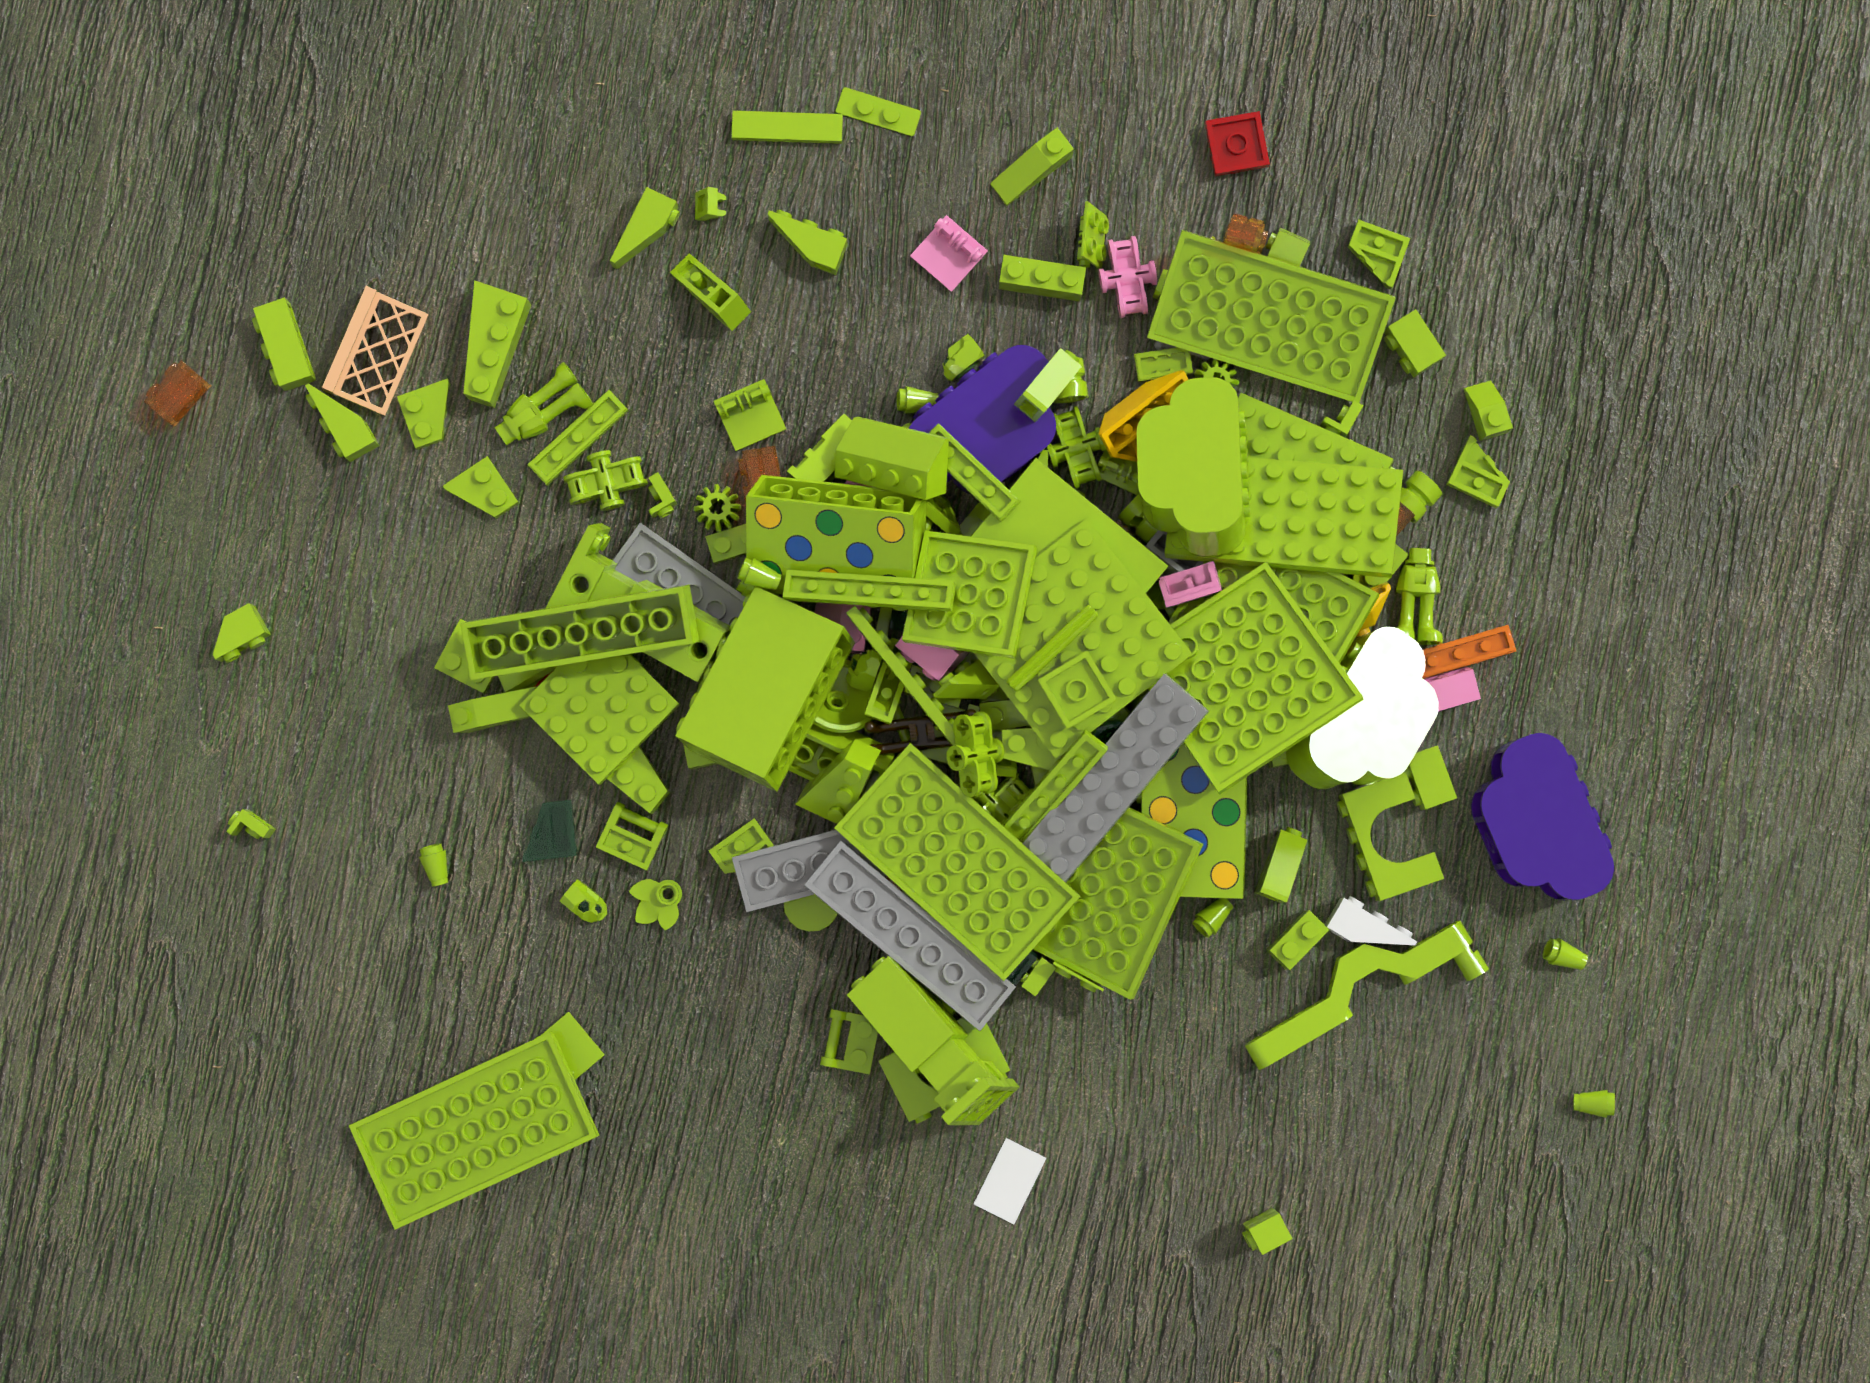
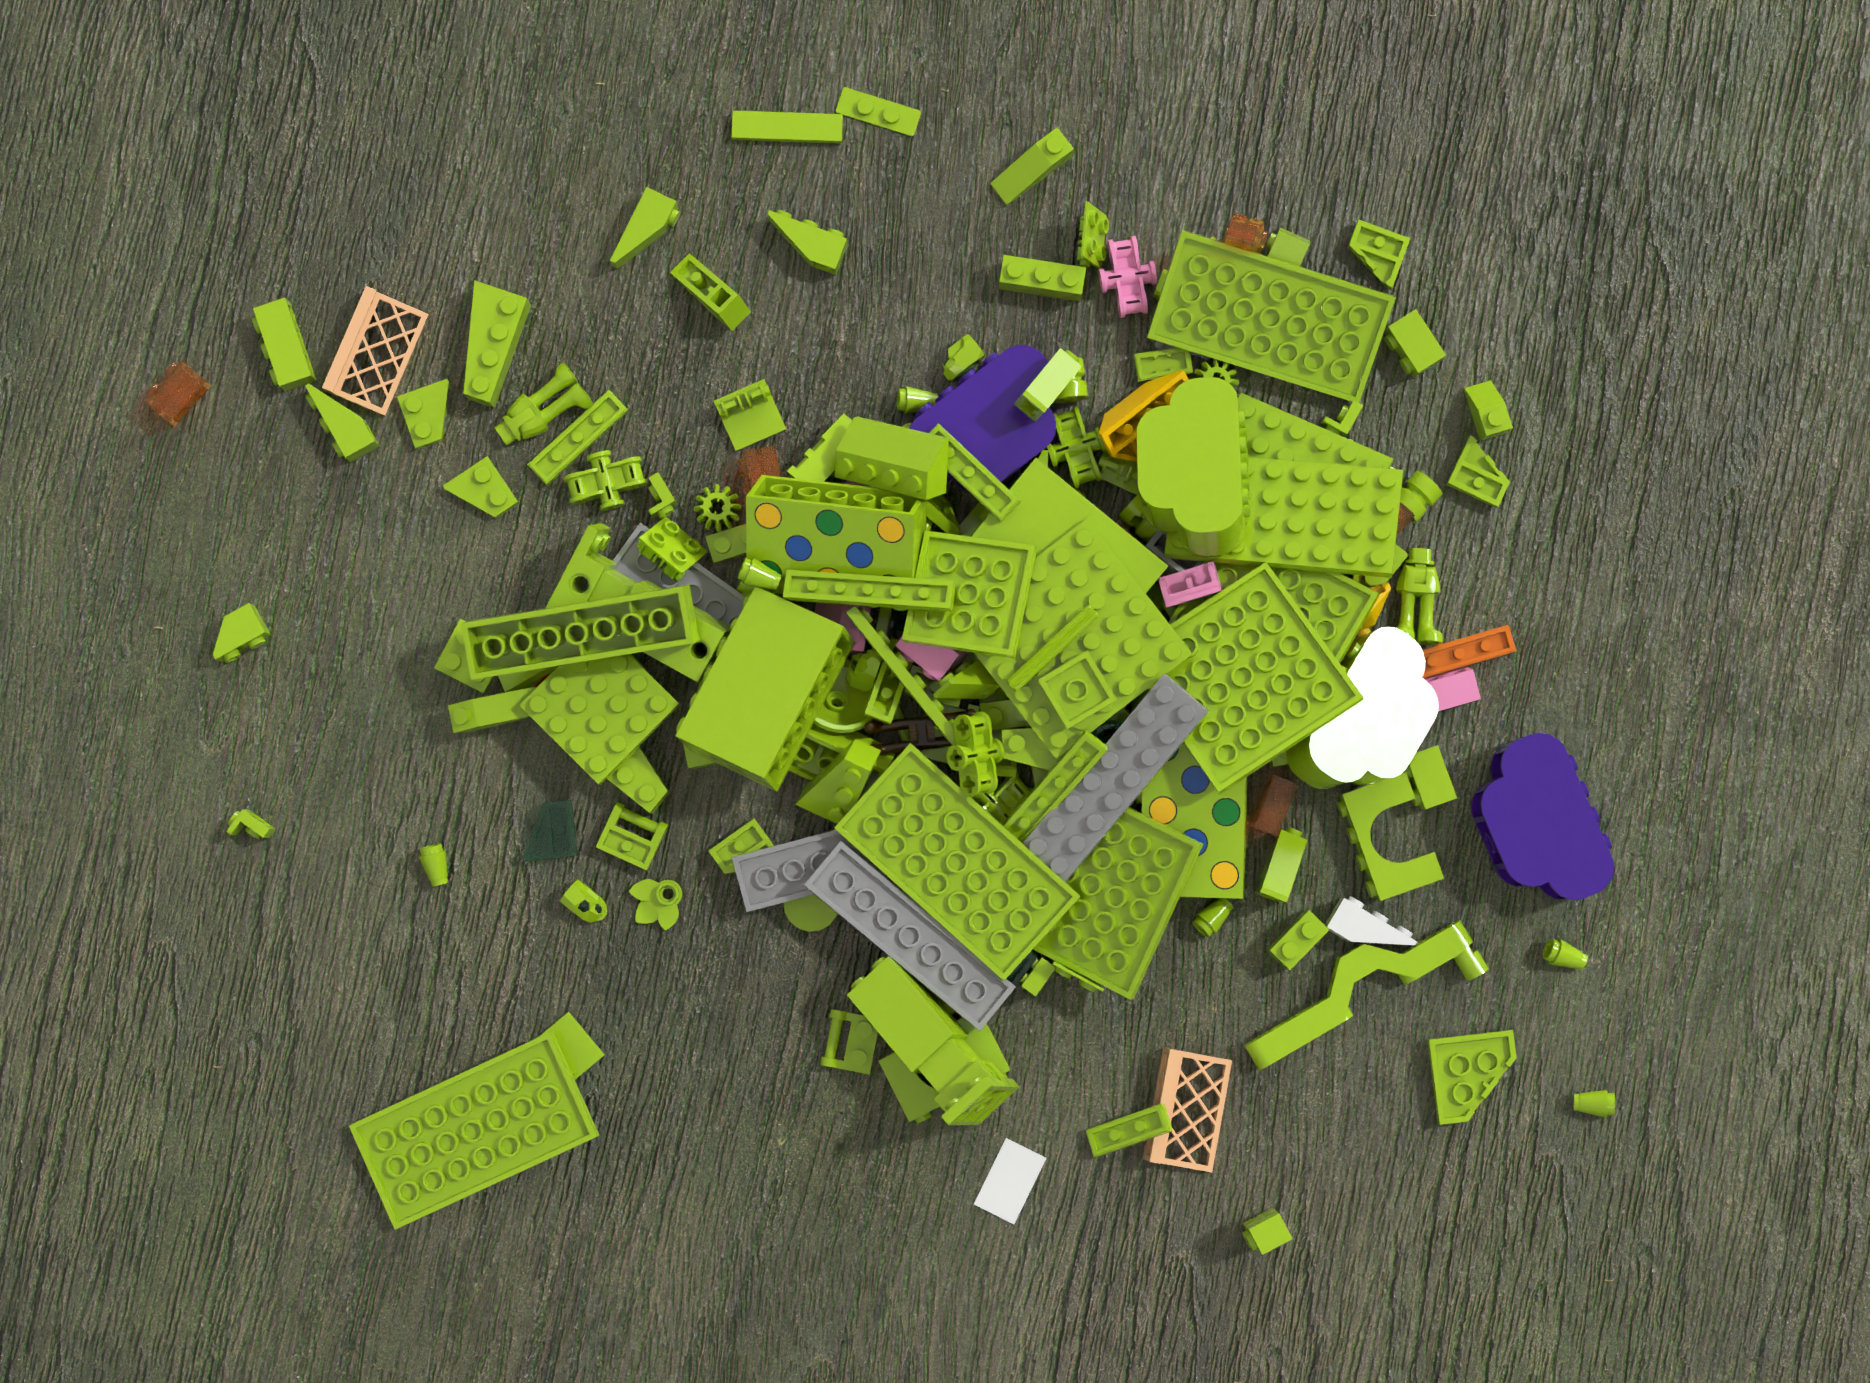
(672, 546): none -> lime hinge
(707, 204): lime tile -> none
(948, 253): bright pink hinge -> none
(1129, 1130): none -> lime tile
(1165, 1093): none -> light nougat fence
(1237, 143): red plate -> none
(1272, 805): none -> clear orange brick
(1467, 1071): none -> lime plate

